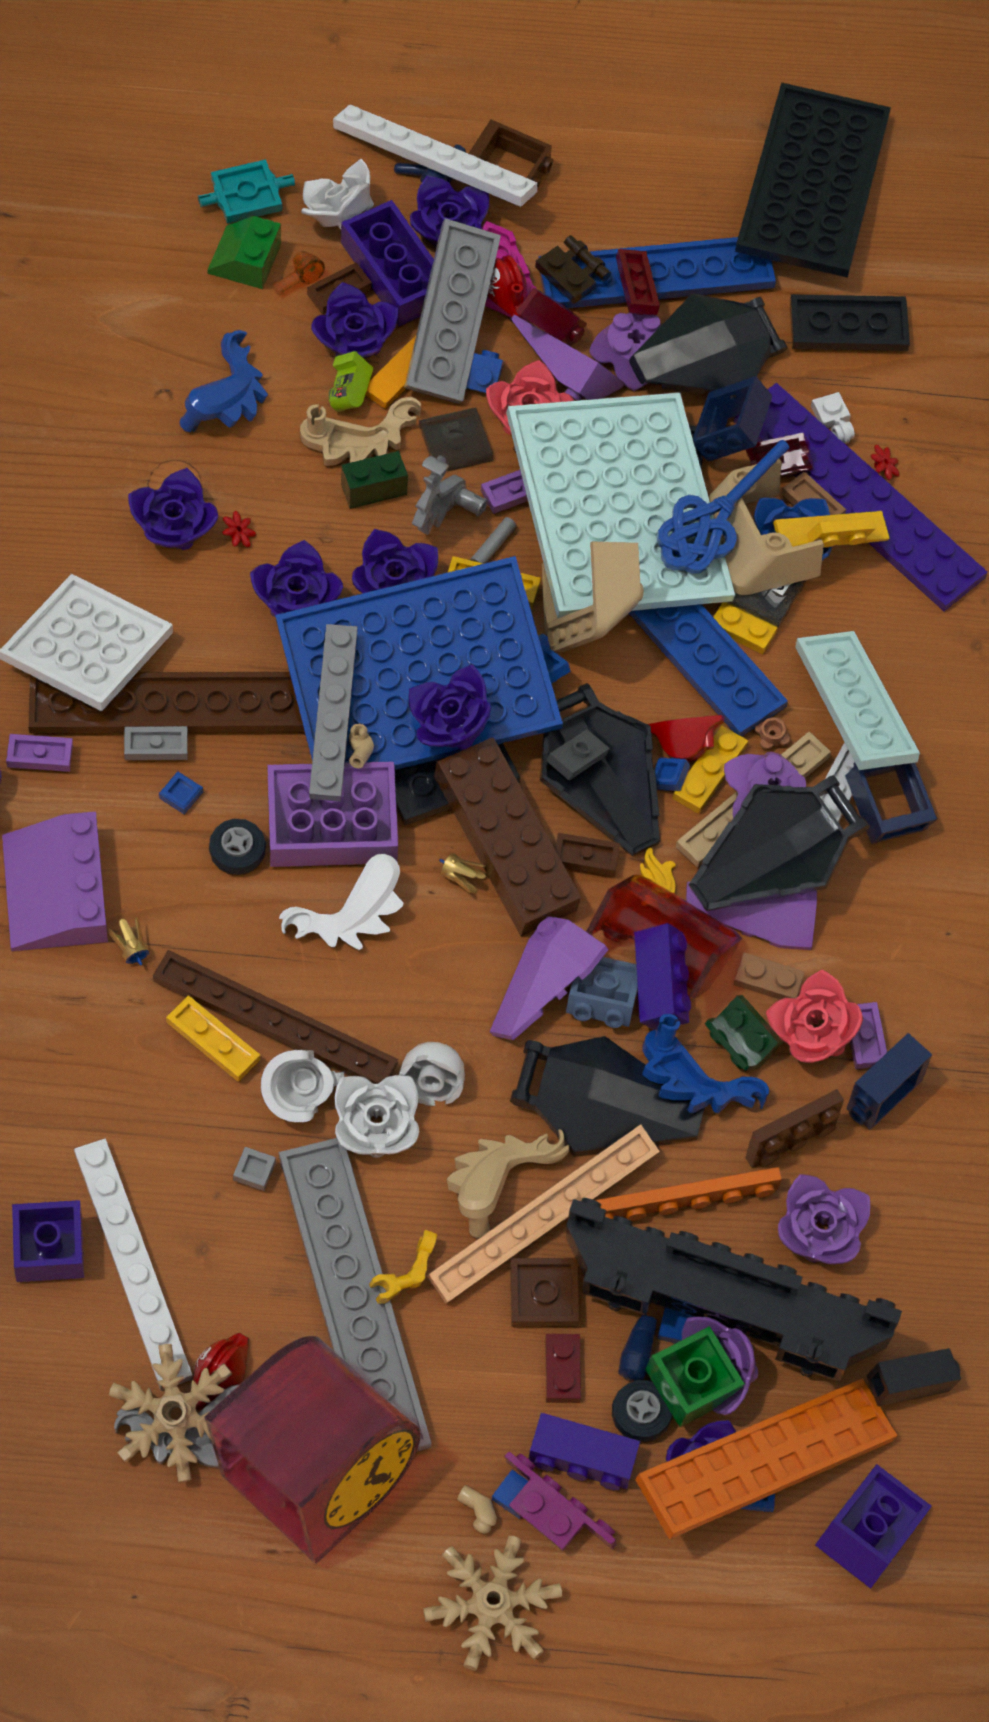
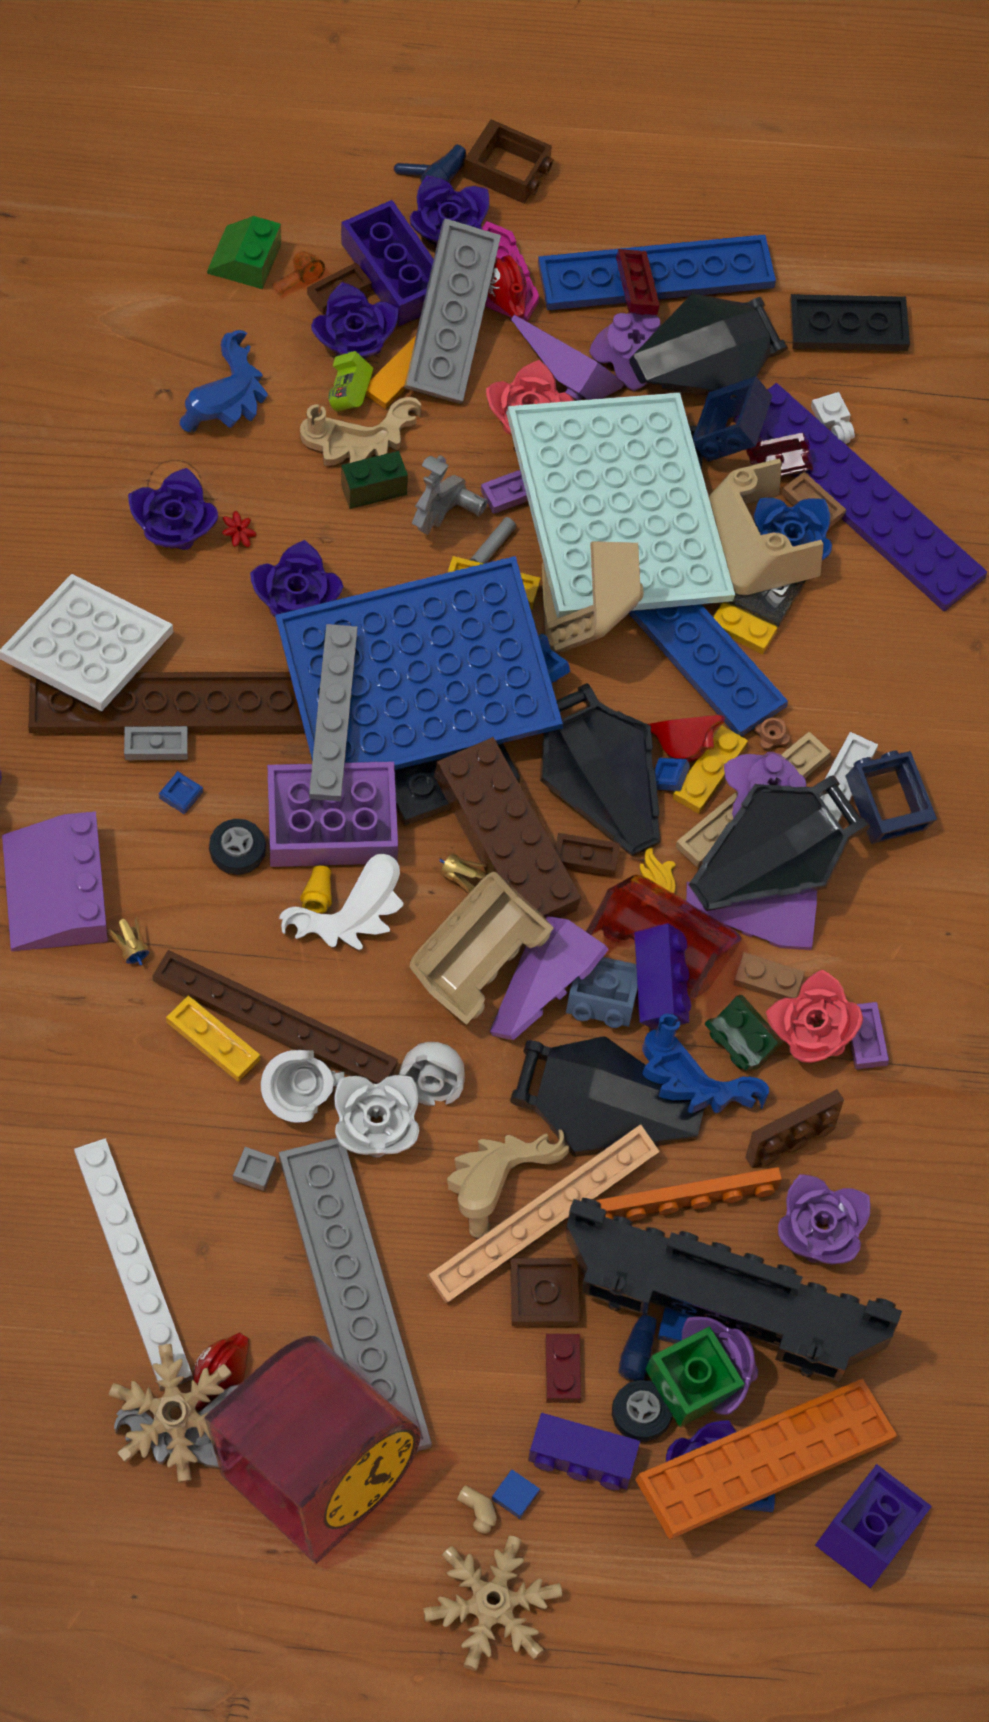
(39, 752): medium lavender plate -> none
(48, 1241): dark purple brick -> none
(246, 191): teal plate -> none
(317, 891): none -> yellow cone
(335, 202): white brick -> none
(361, 744): tan arm -> none
(386, 555): dark purple brick -> none
(413, 1278): yellow piece -> none
(435, 155): white plate -> none
(452, 712): dark purple brick -> none
(457, 438): clear smoke tile -> none
(476, 943): none -> tan windscreen
(484, 371): blue bracket -> none
(550, 1511): magenta bracket -> none
(552, 317): dark red slope -> none
(569, 276): dark brown plate -> none
(577, 754): dark grey plate -> none
(701, 511): blue piece -> none
(813, 180): black plate -> none
(834, 529): yellow bracket -> none
(857, 700): light aqua plate -> none
(884, 462): red plant -> none
(888, 1081): dark blue window -> none
(914, 1377): black brick -> none

